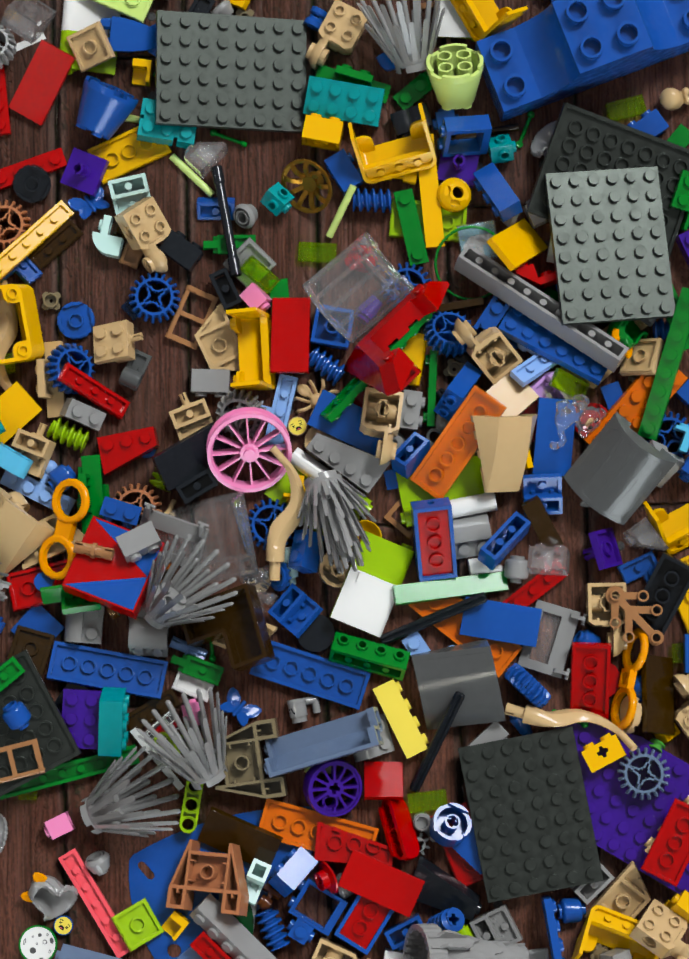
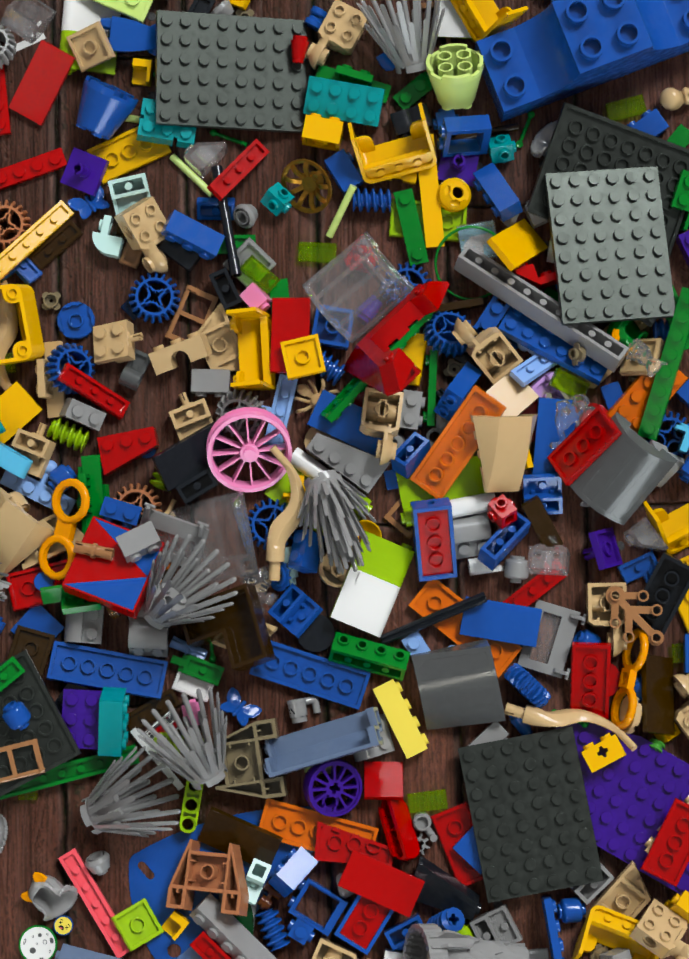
(31, 183): black tile -> none
(59, 826): bright pink brick -> none
(165, 358): none -> tan arch
(192, 235): none -> blue brick
(238, 169): none -> red plate
(297, 426): light yellow tile -> none
(299, 48): none -> red cone
(303, 357): none -> yellow plate
(326, 878): red piece -> none
(437, 741): black axle -> none
(449, 588): tile -> none
(450, 835): blue brick -> none
(502, 511): none -> red brick
(577, 354): none -> dark tan plate
(584, 445): none -> red tile
(642, 354): none -> clear animal
(659, 780): sand blue gear -> none

